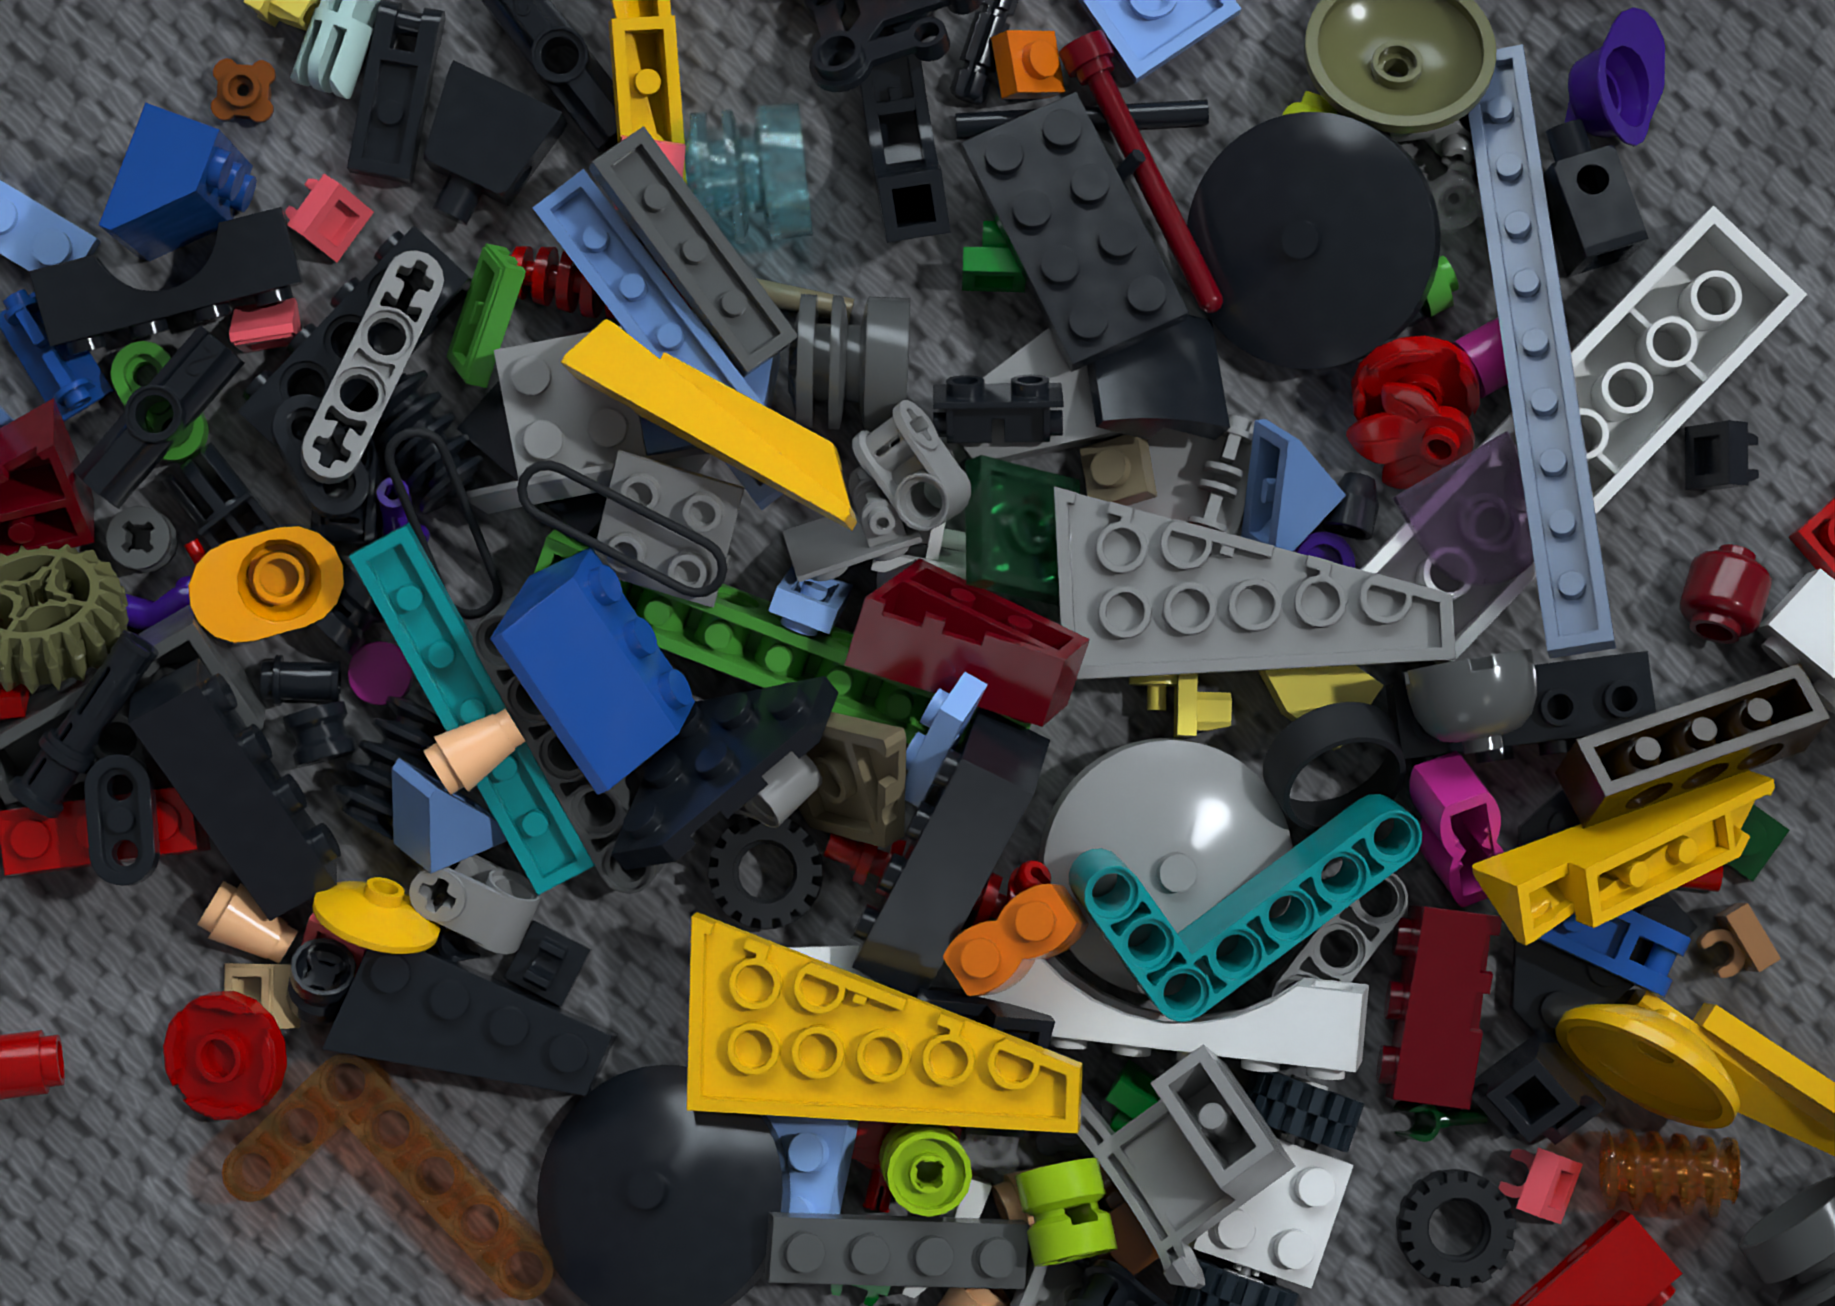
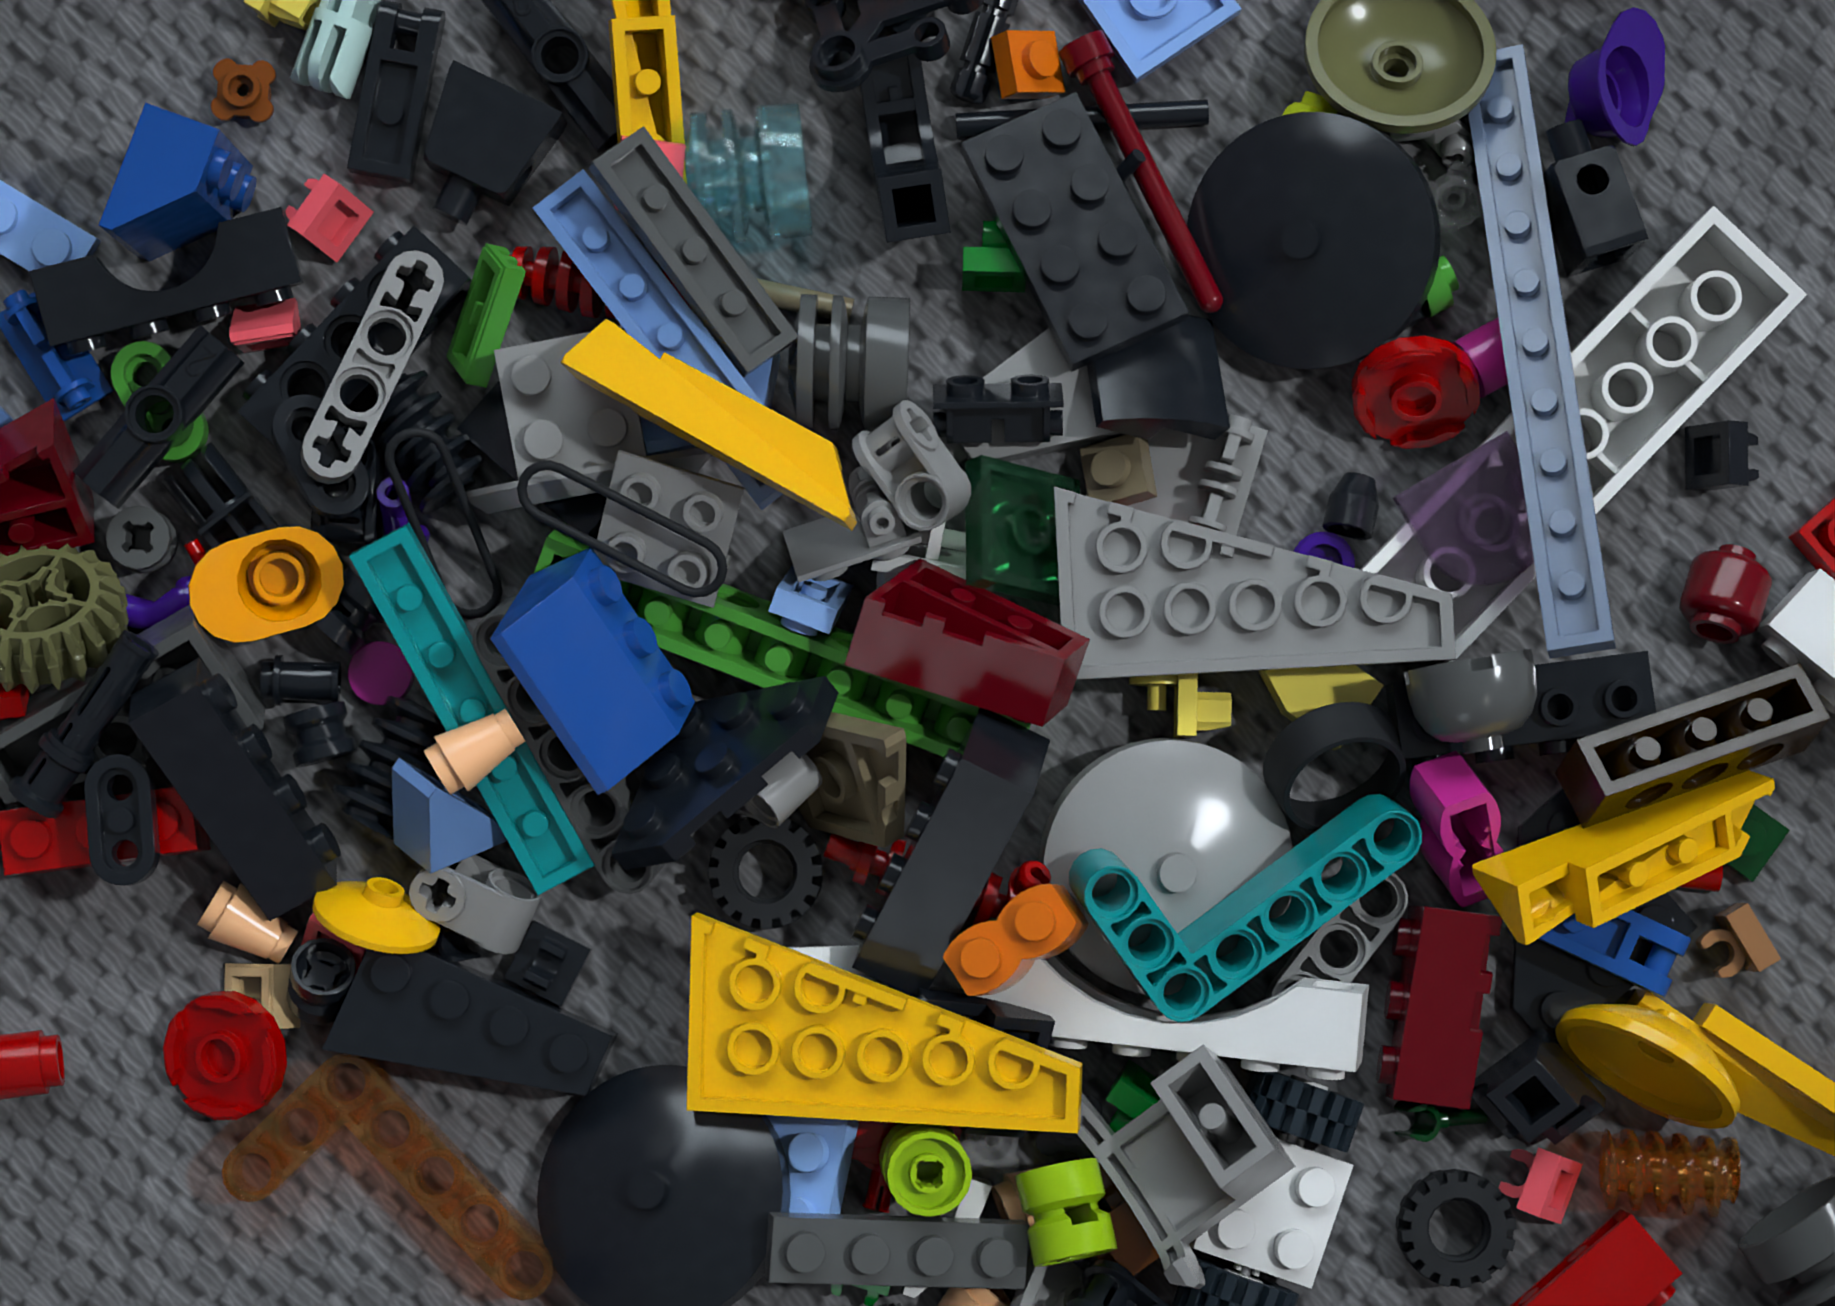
(947, 719): light blue plate -> none
(1285, 489): medium blue slope -> none
(1409, 435): red plate -> none

